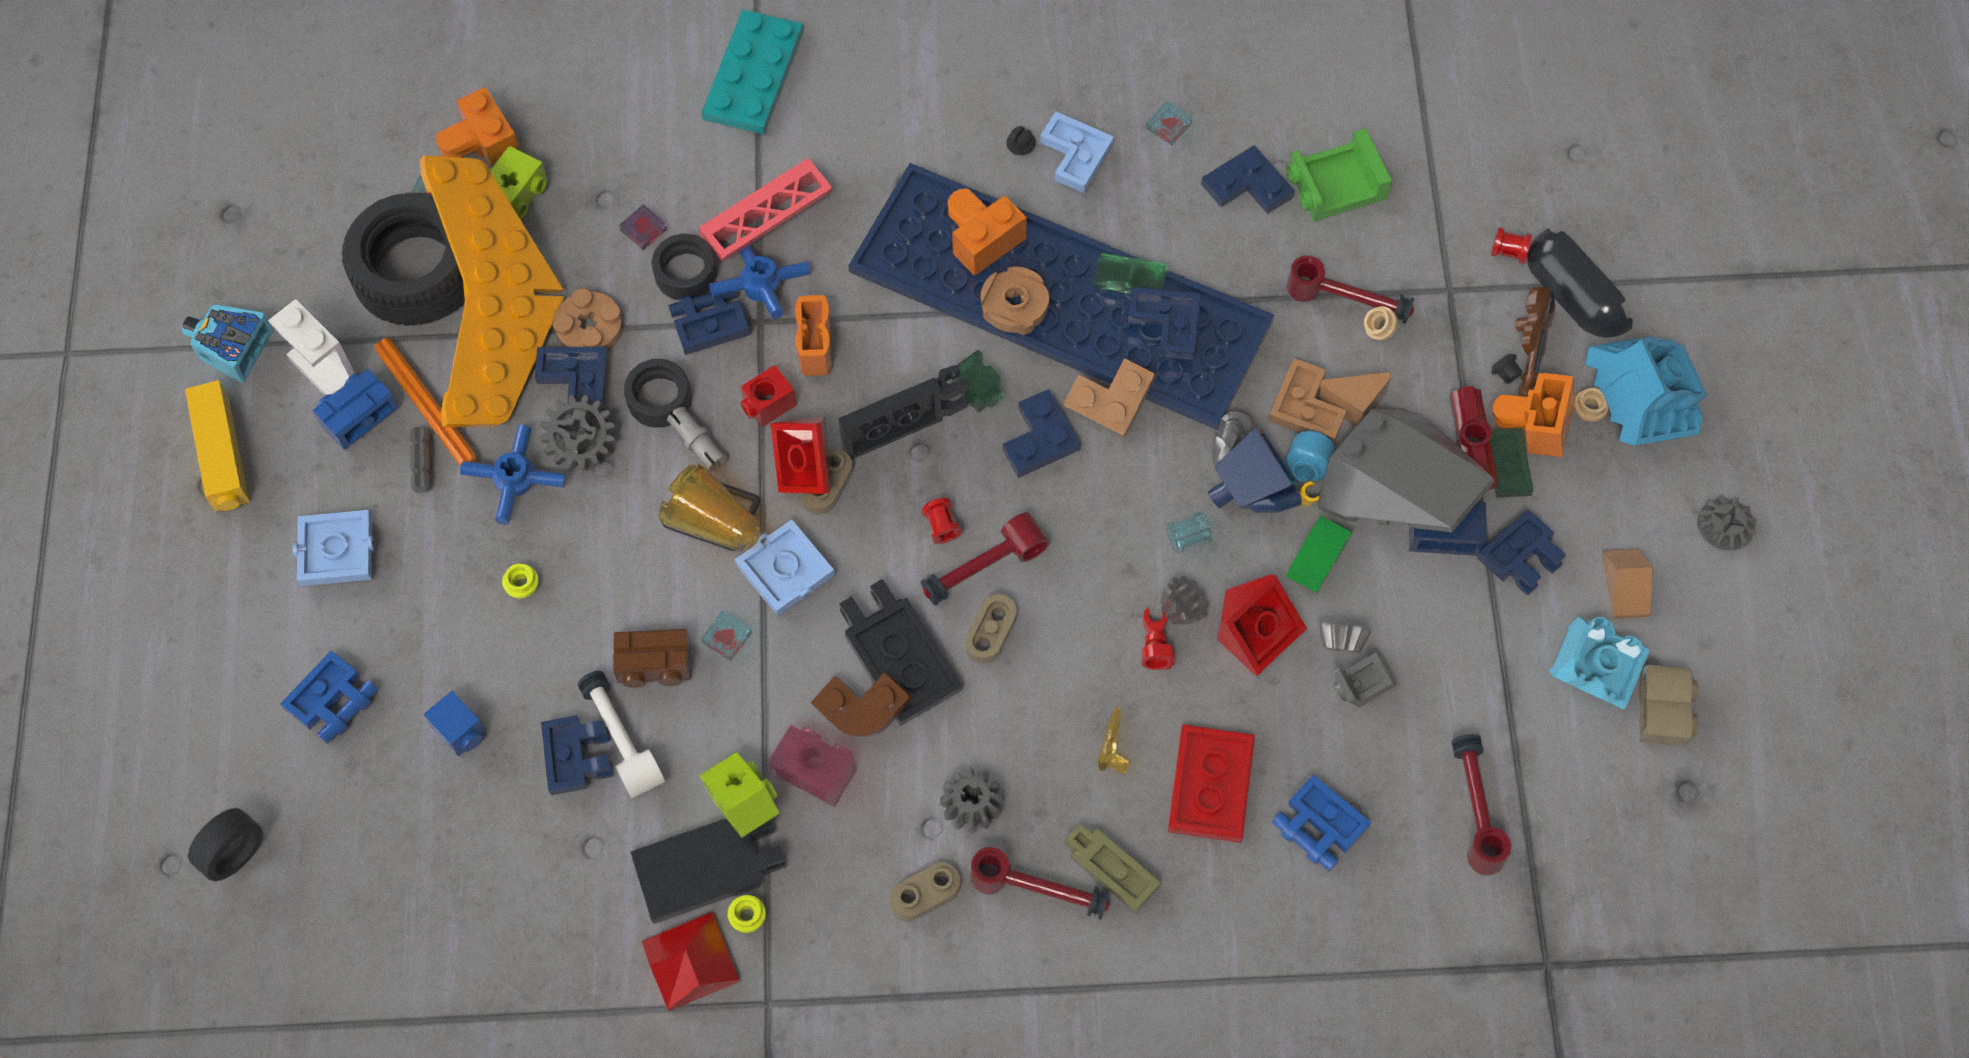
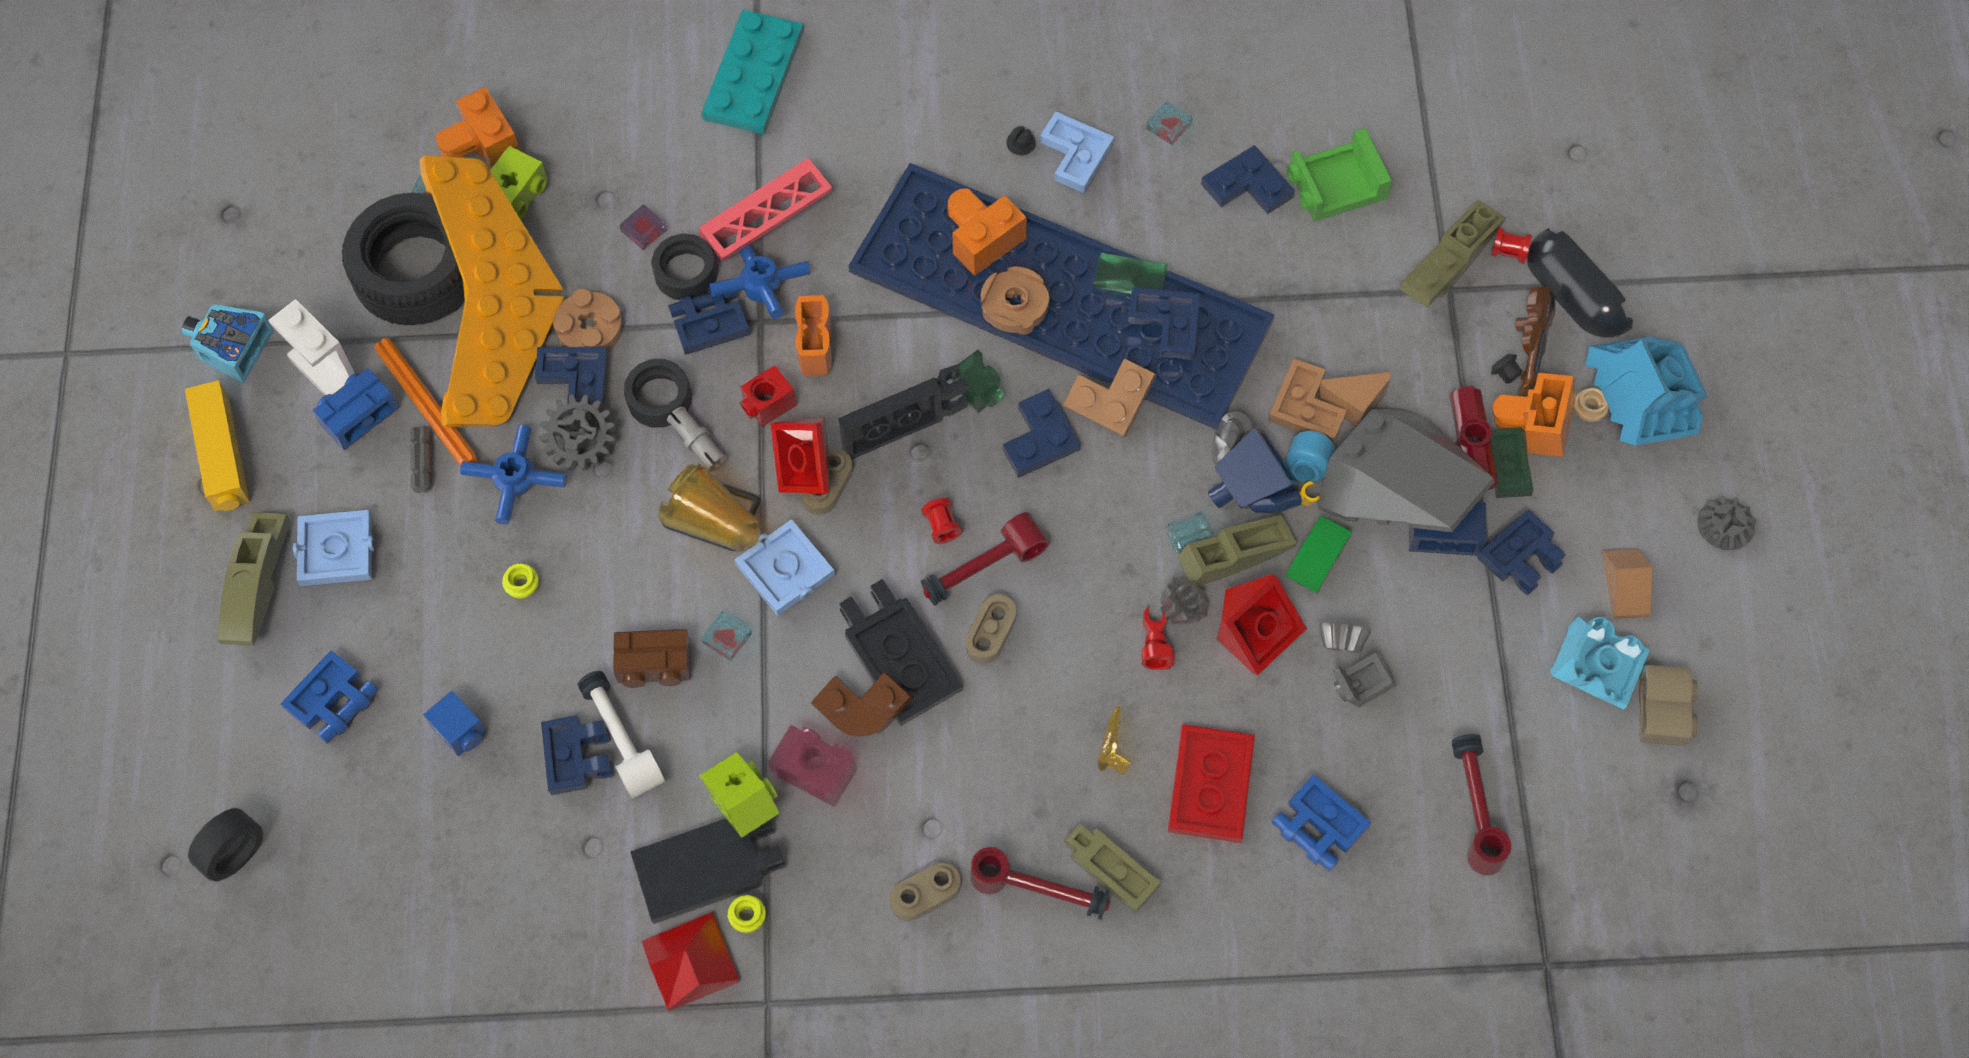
(248, 578): none -> olive slope
(966, 812): dark grey gear -> none
(1236, 549): none -> olive slope
(1308, 290): dark red piece -> none
(1373, 319): tan plate -> none
(1453, 255): none -> olive slope

